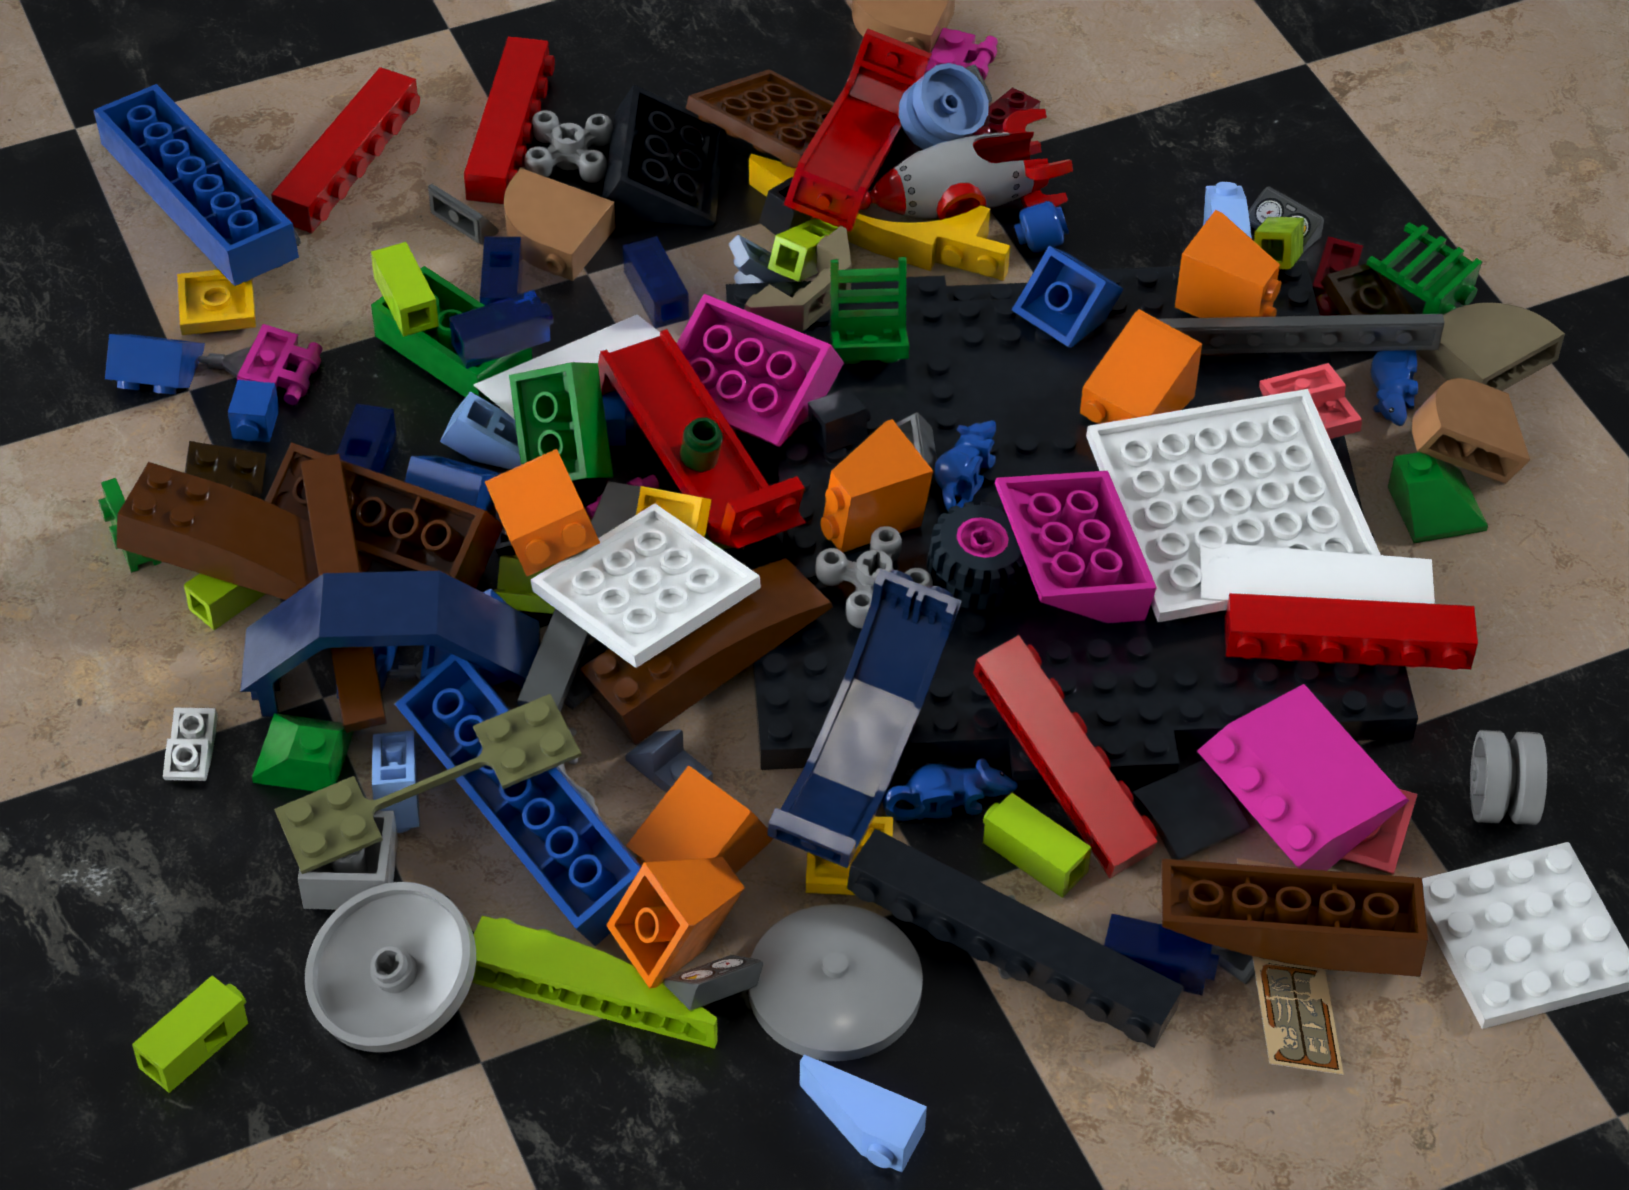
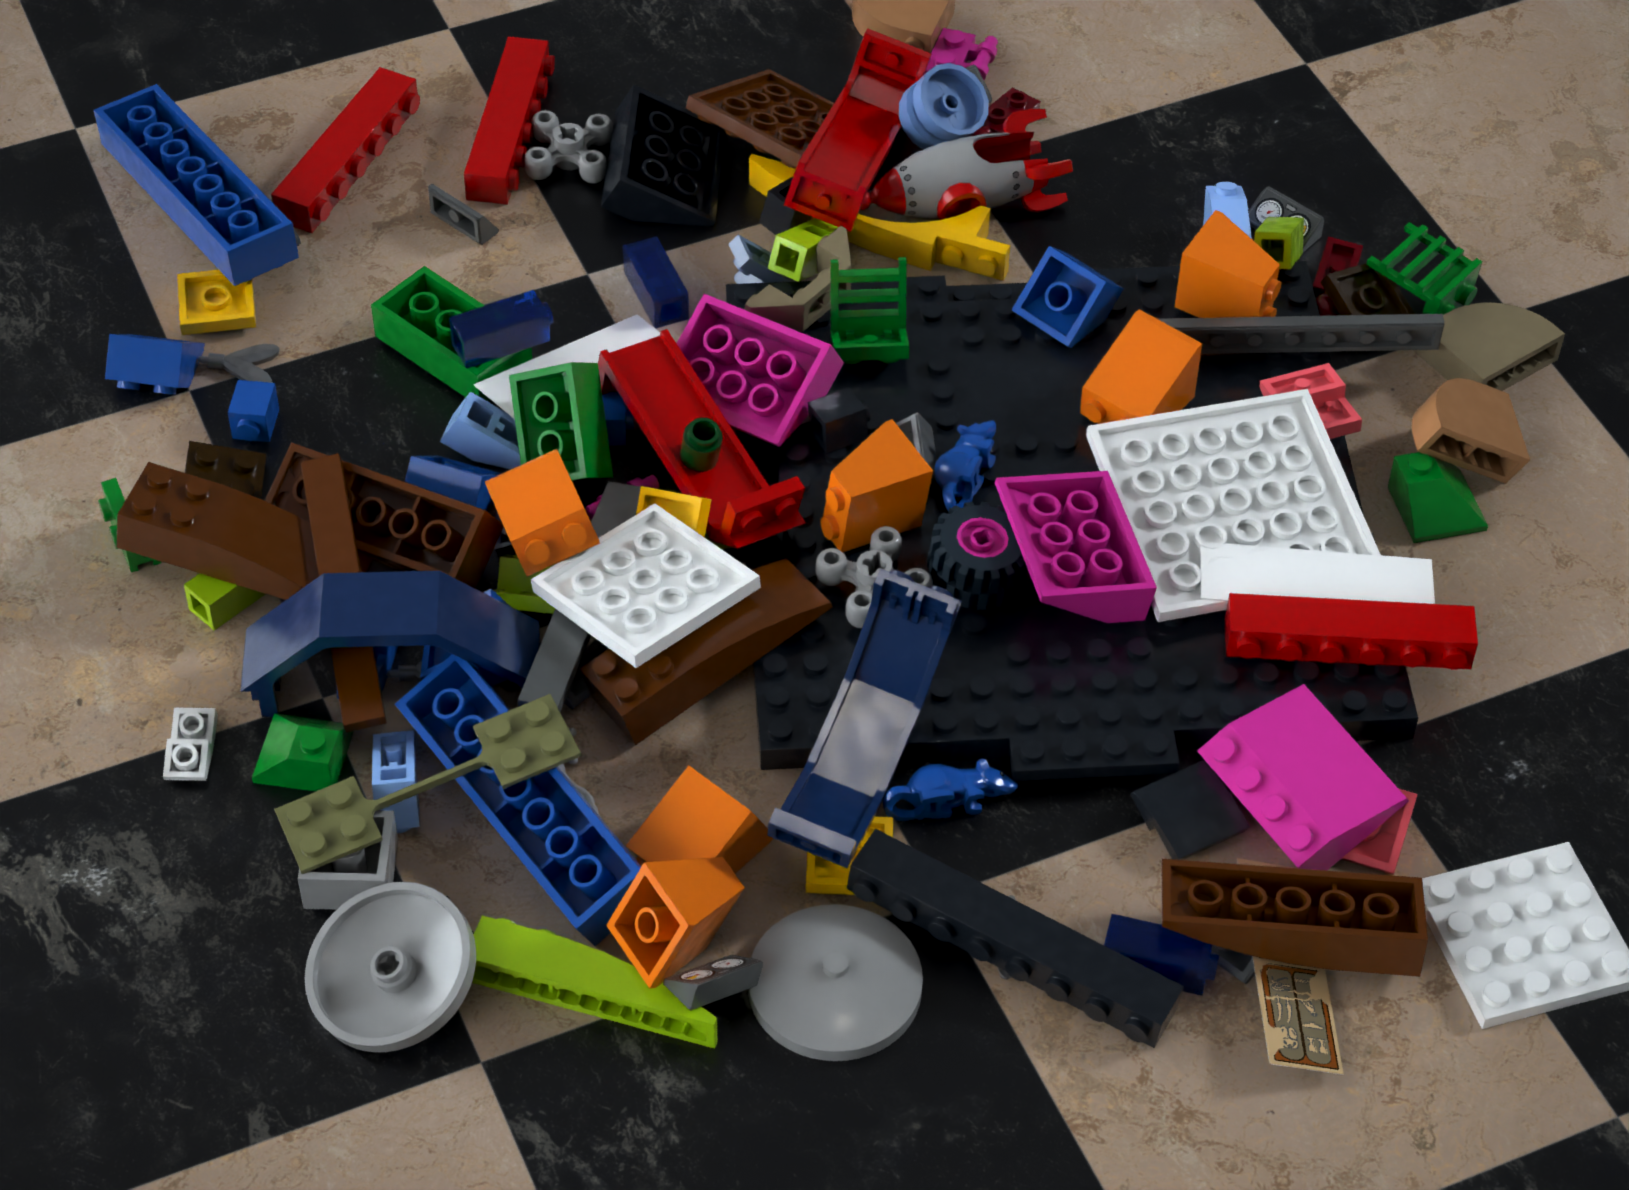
(191, 1033): lime brick -> none
(271, 356): dark pink plate -> none
(368, 437): clear blue brick -> none
(404, 289): lime brick -> none
(501, 269): clear blue brick -> none
(556, 222): medium nougat brick -> none
(664, 759): sand blue slope -> none
(870, 1117): light blue slope -> none
(1036, 844): lime brick -> none
(1041, 227): blue head -> none
(1065, 756): red brick -> none
(1393, 377): blue animal -> none
(1508, 777): light grey wheel -> none

